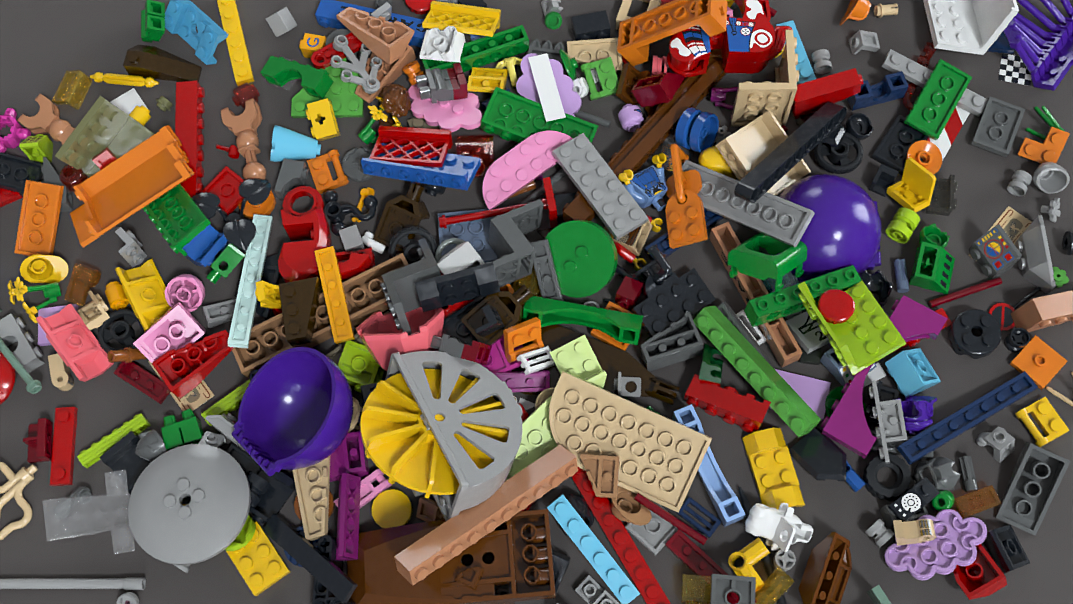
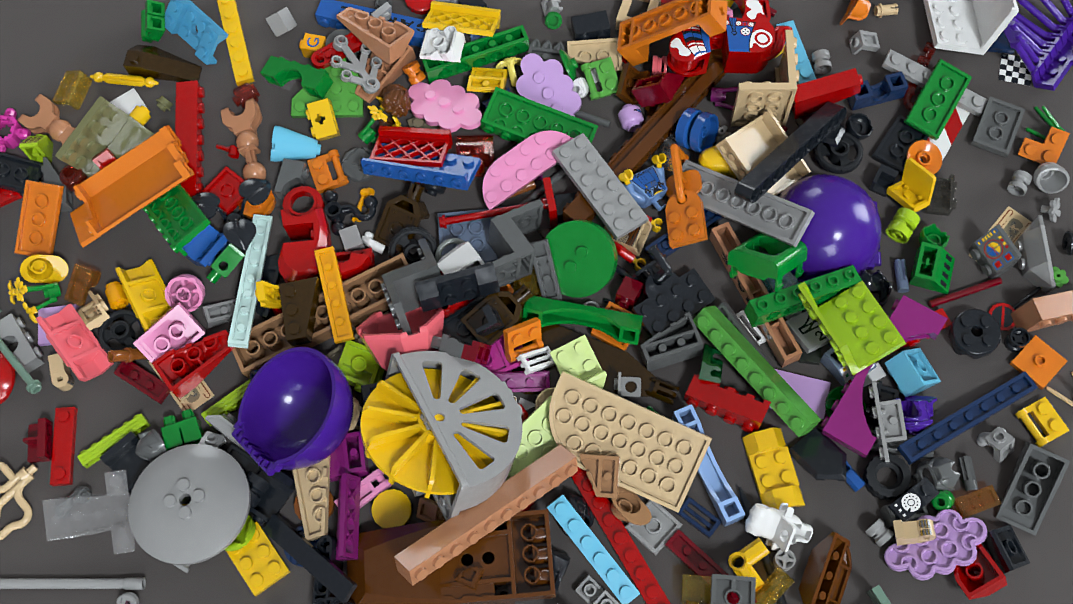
(132, 250): light grey bracket -> none
(443, 84): dark grey hips -> none
(546, 87): white sticker -> none
(670, 518): dark red bar -> none
(836, 306): red piece -> none

